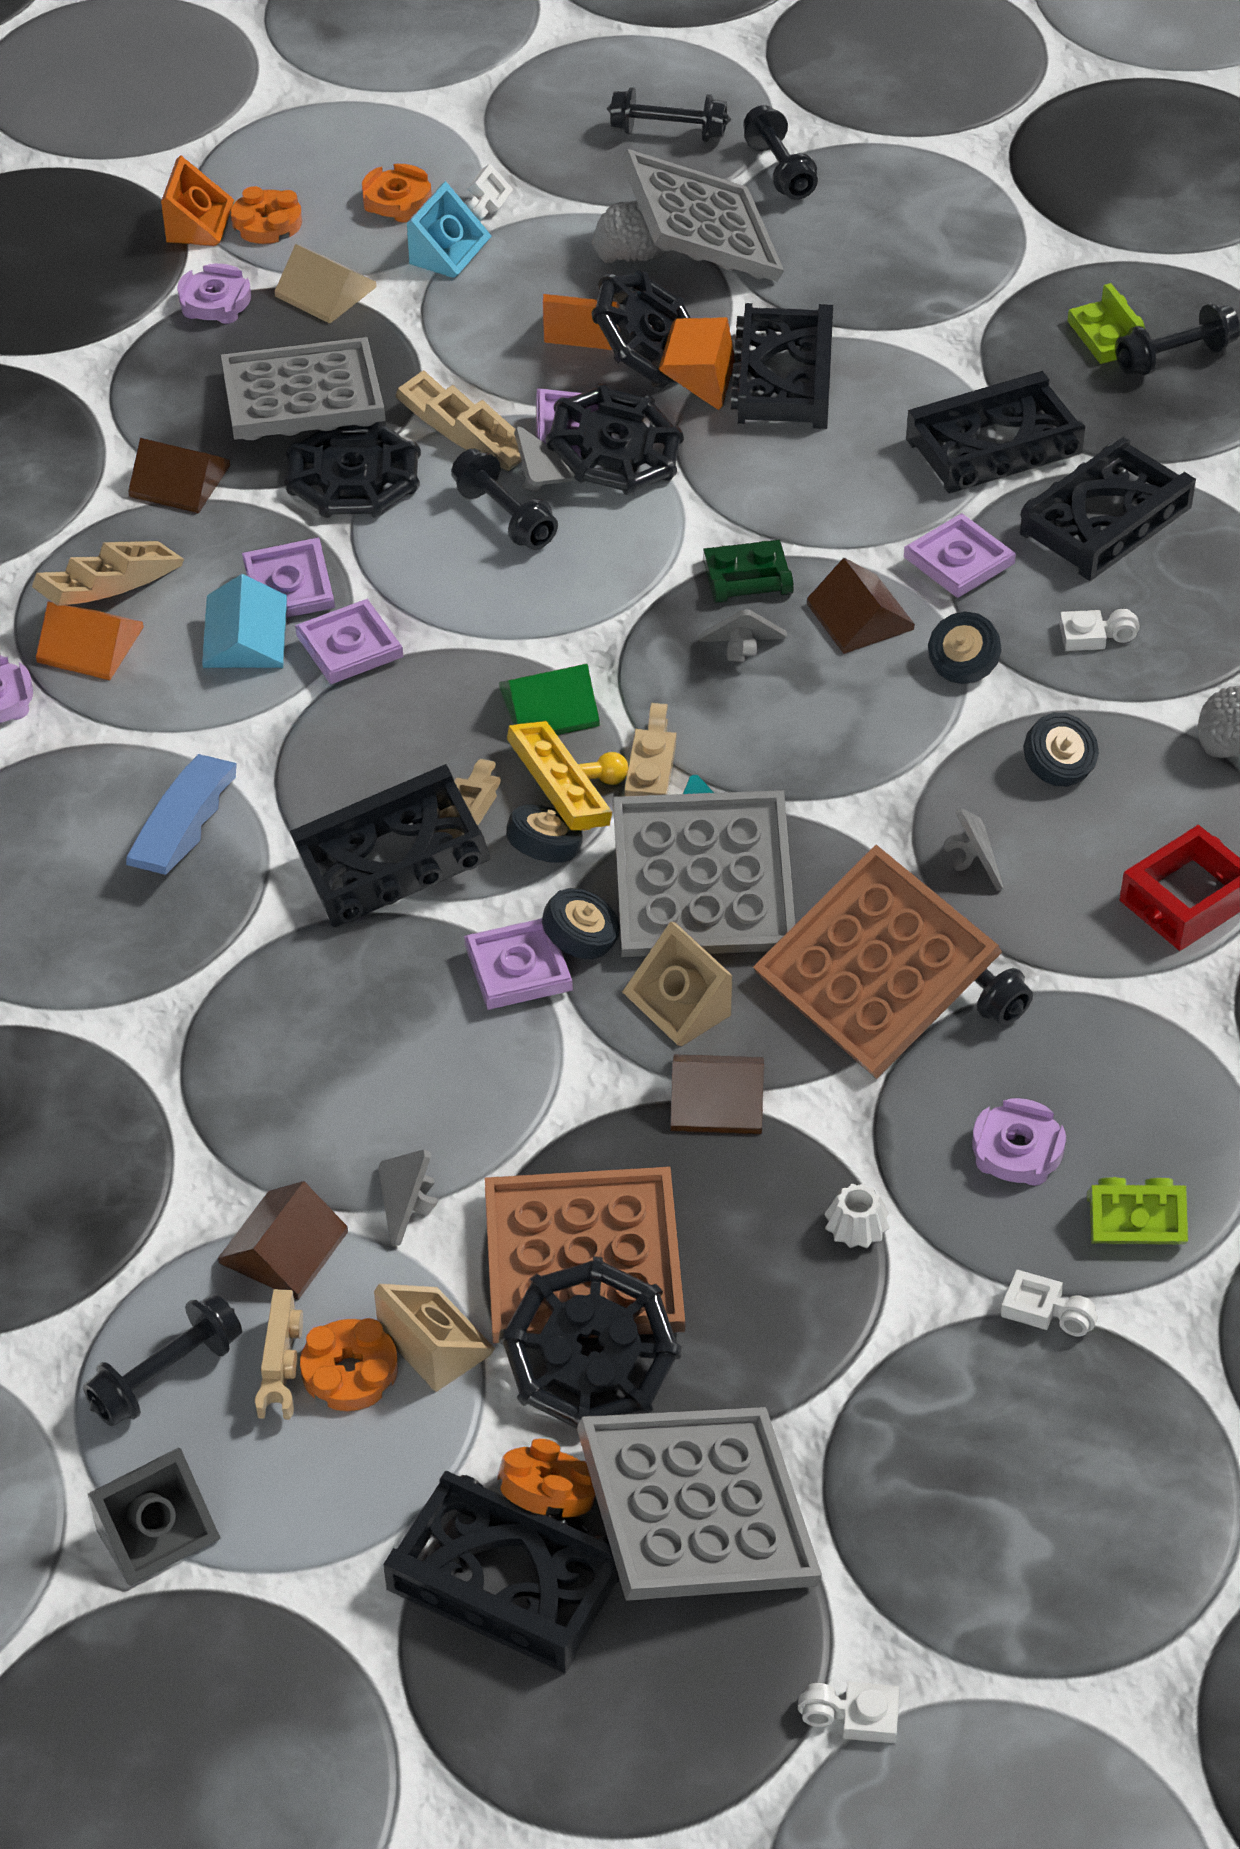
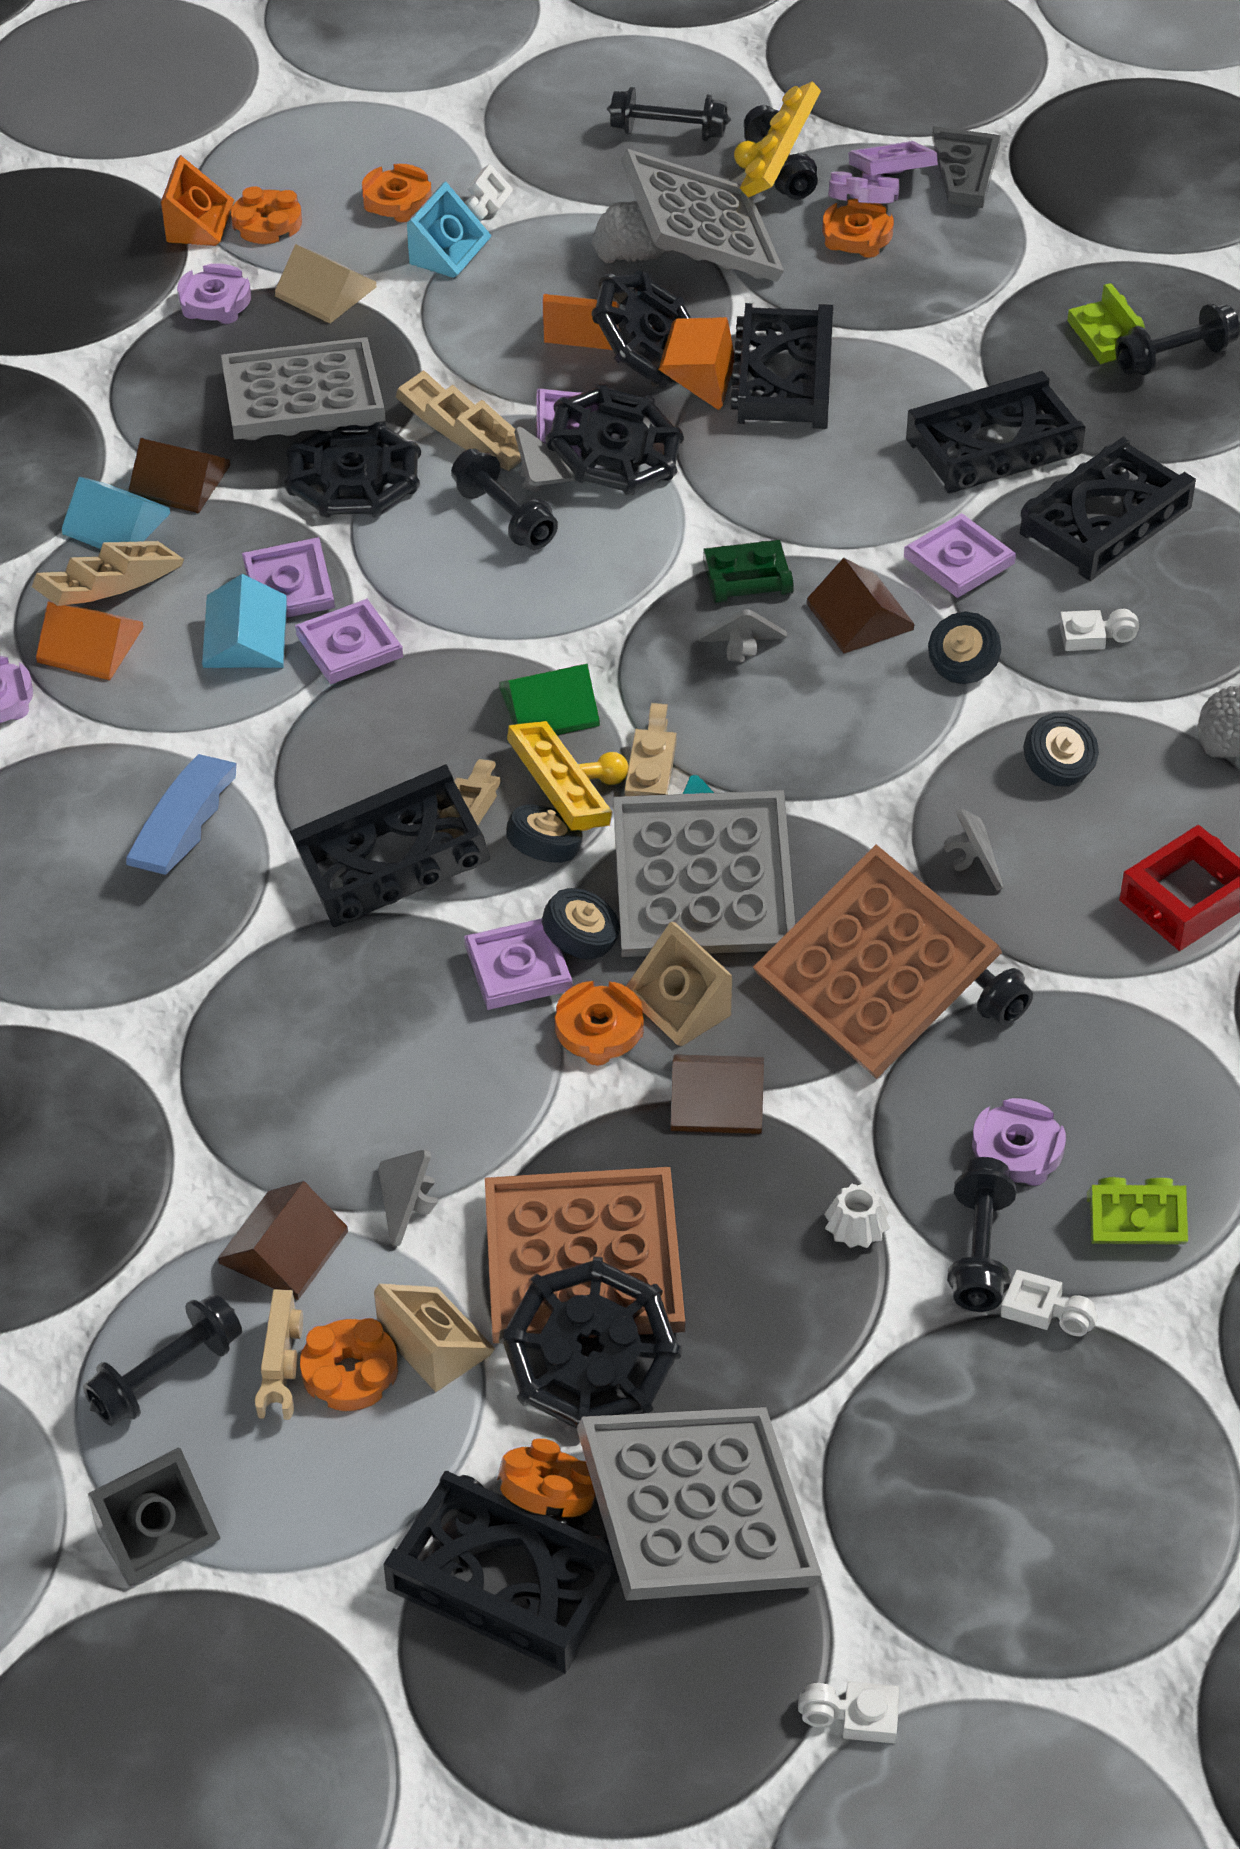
(110, 514): none -> medium azure slope
(599, 1041): none -> orange plate
(766, 158): none -> yellow plate
(843, 233): none -> orange plate
(865, 189): none -> lavender plate
(892, 158): none -> lavender plate
(965, 163): none -> dark grey wing
(978, 1279): none -> black piece

